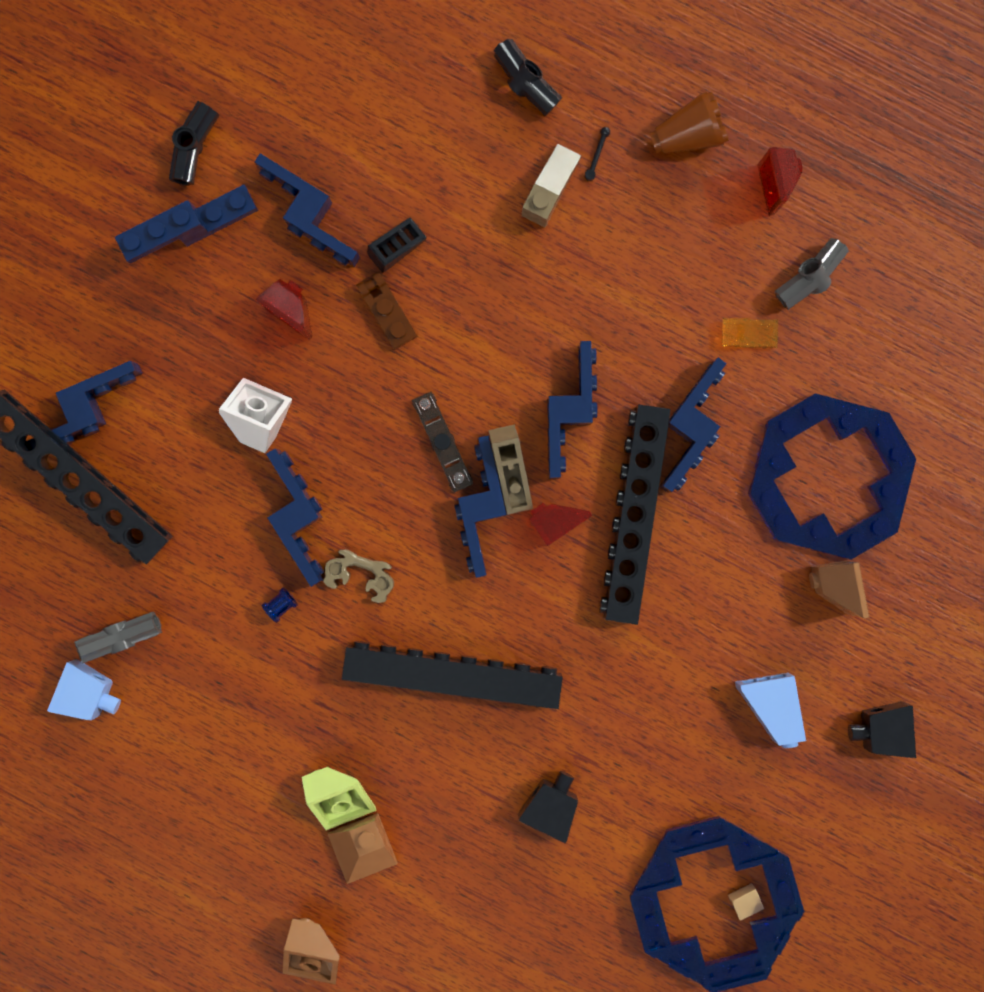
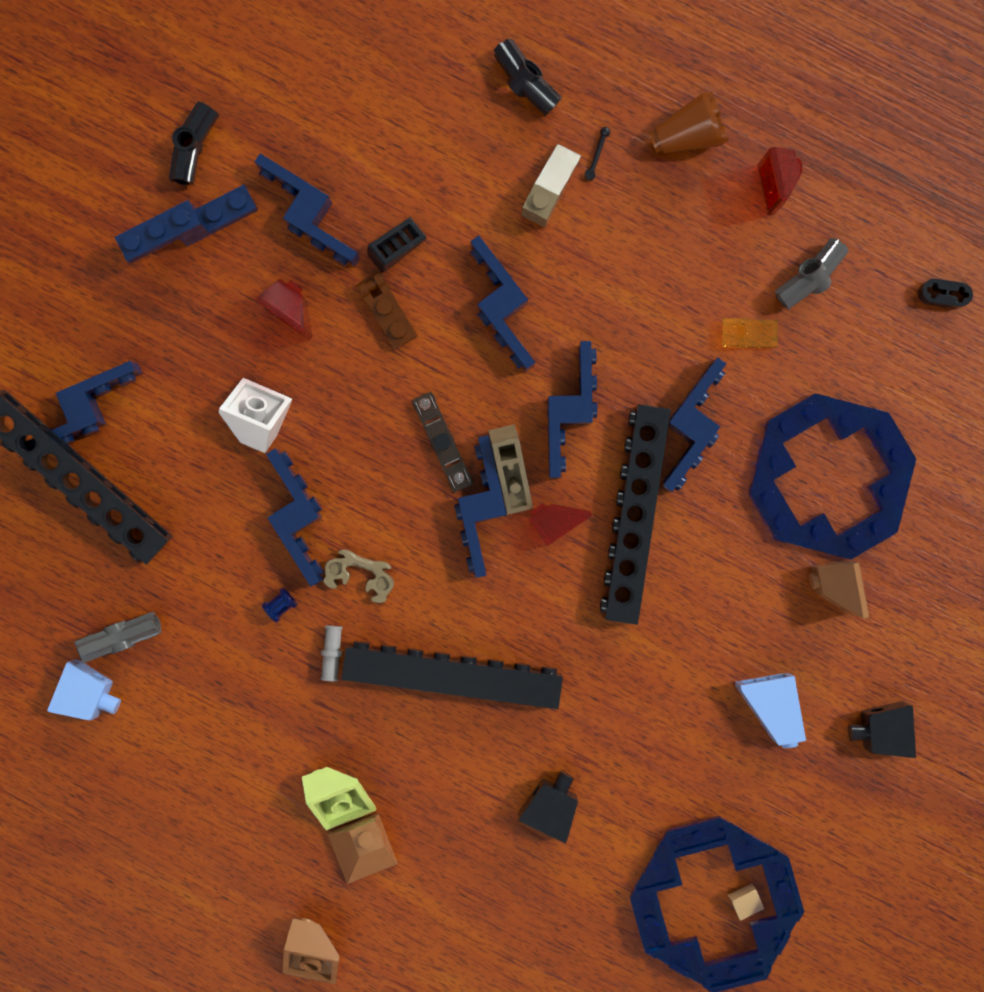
(331, 653): none -> light grey pin
(501, 304): none -> dark blue bracket
(945, 299): none -> black beam

